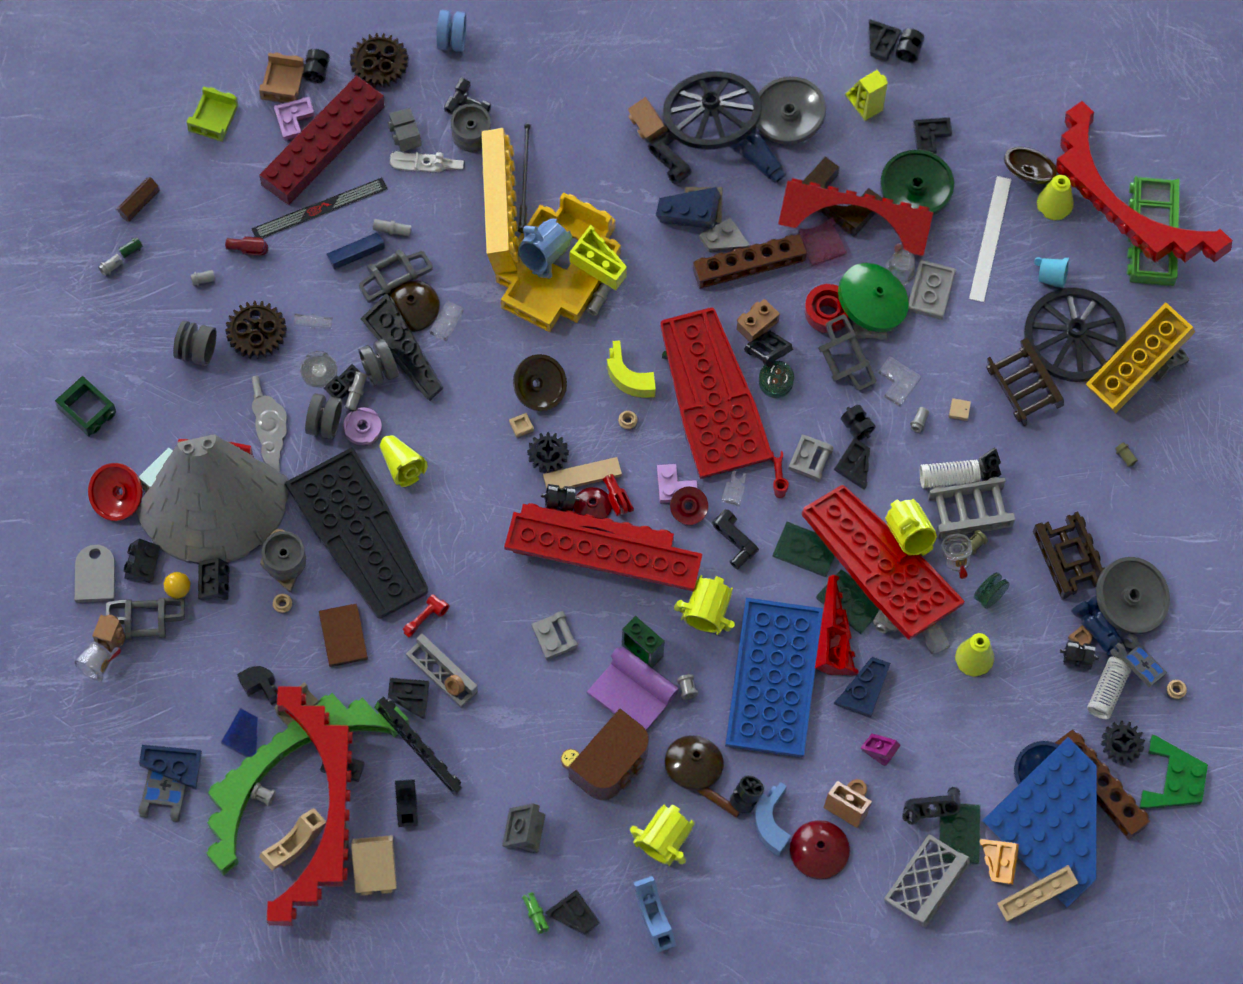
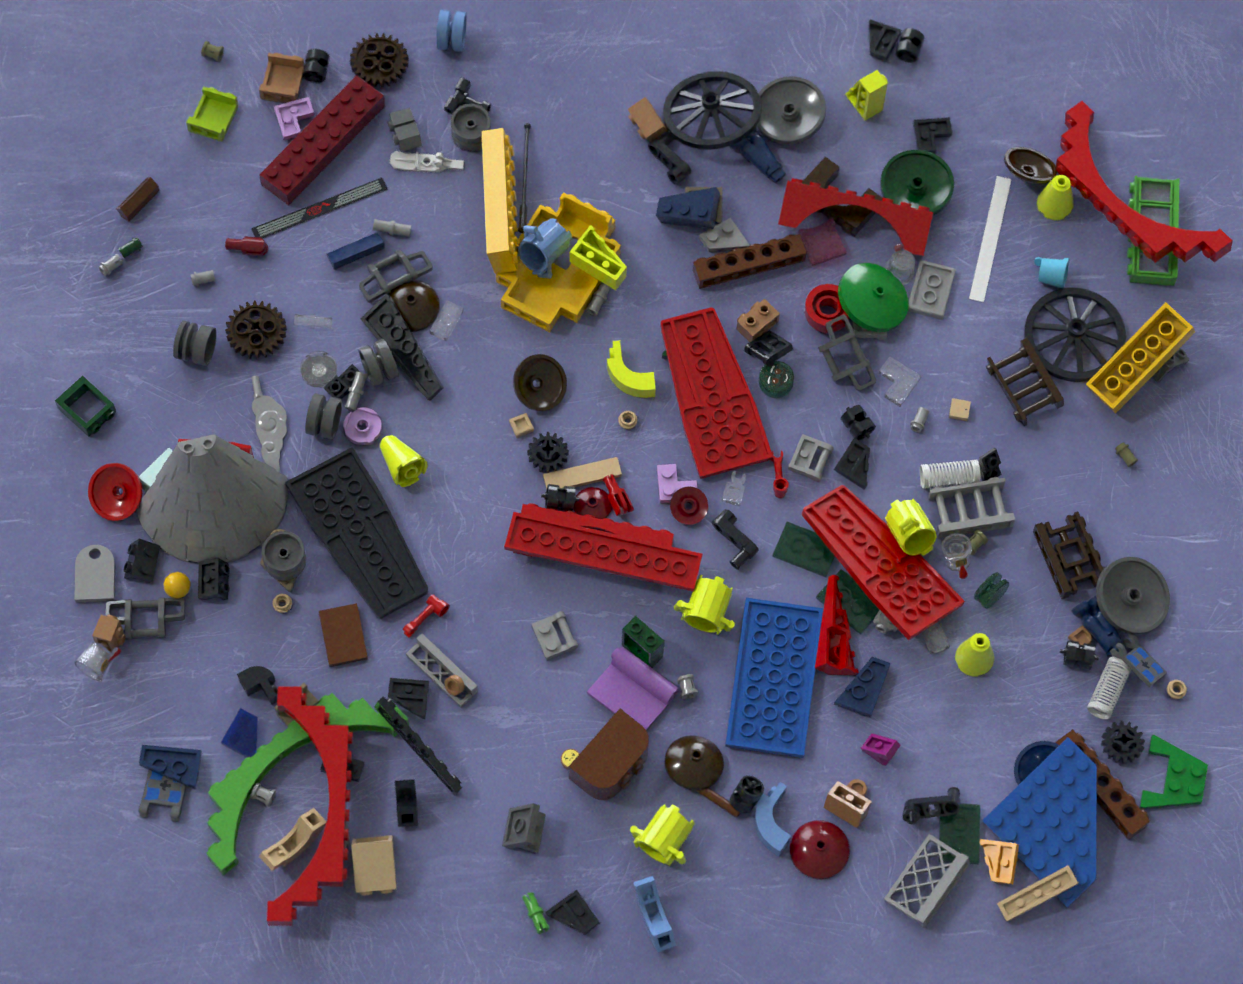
(212, 51): none -> olive bush

